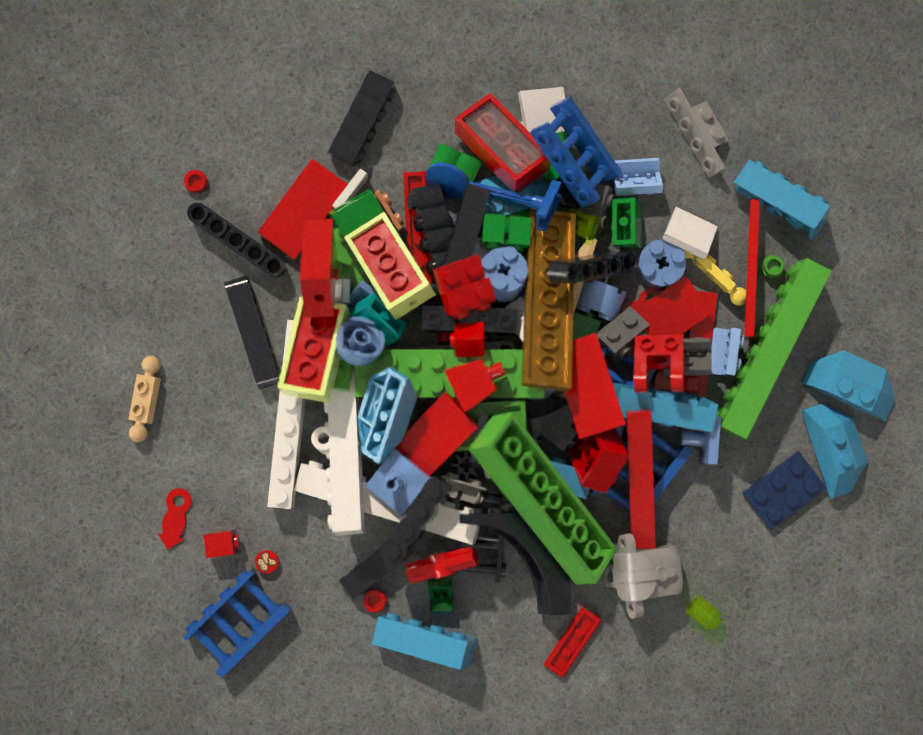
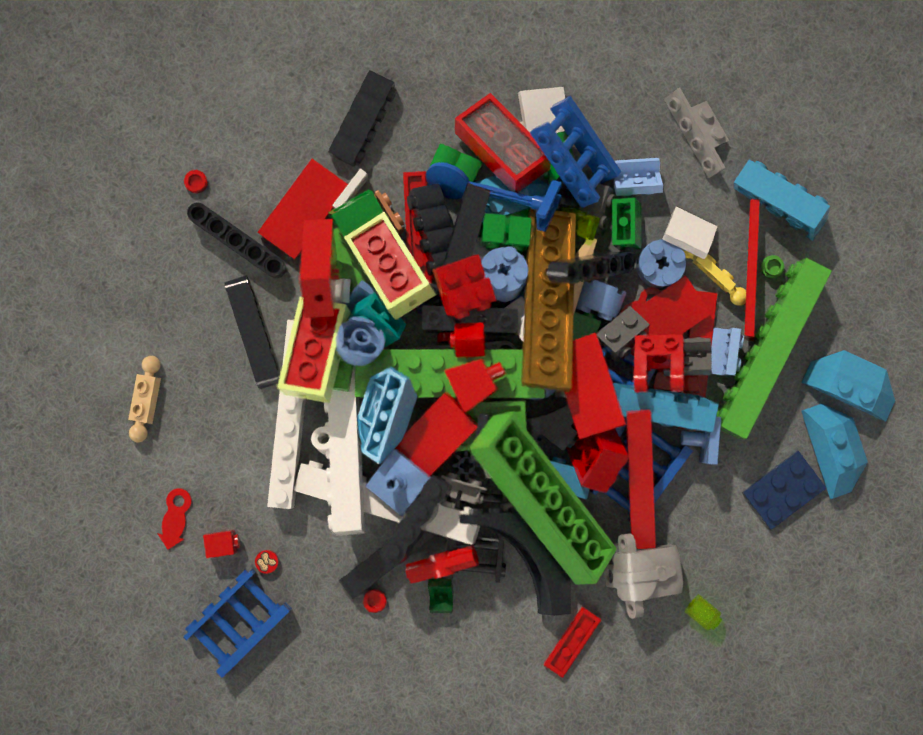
(424, 641): dark azure wedge -> none

